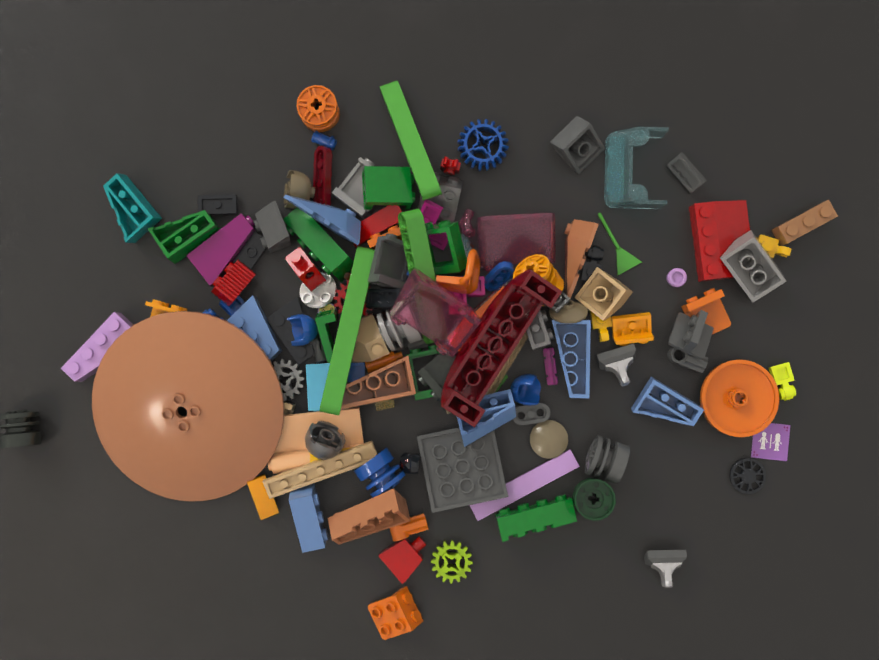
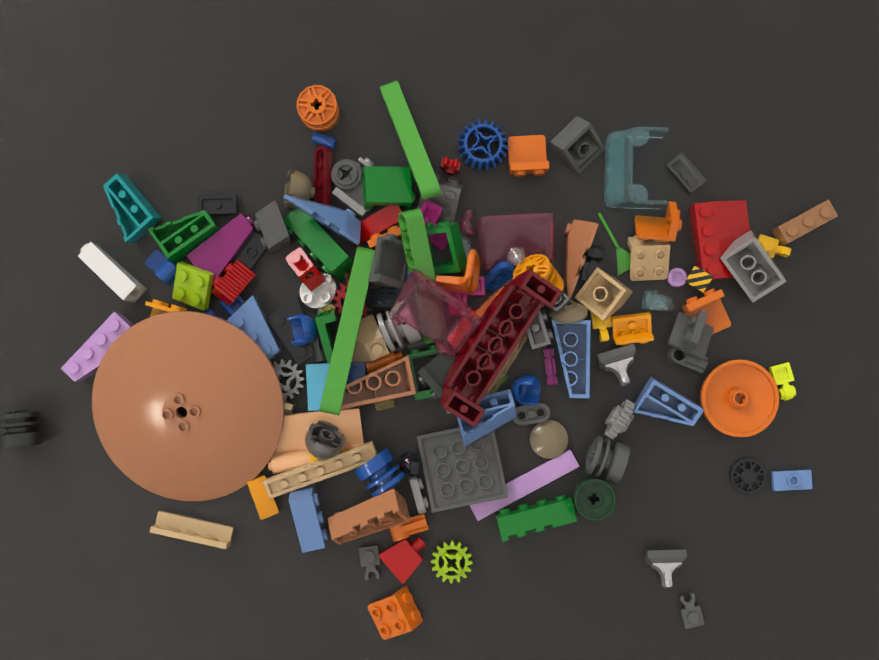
(111, 272): none -> white slope
(162, 267): none -> blue piece
(192, 285): none -> lime plate
(193, 529): none -> tan fence
(346, 165): none -> dark grey gear
(369, 559): none -> dark grey plate
(416, 486): none -> light grey plate
(516, 256): none -> clear plate
(527, 155): none -> orange bracket
(619, 419): none -> light grey gear
(648, 259): none -> tan bracket
(656, 301): none -> clear light blue rock
(657, 227): none -> orange bracket
(691, 613): none -> dark grey plate
(699, 279): none -> sticker
(771, 443): medium lavender sticker -> none
(791, 480): none -> medium blue plate

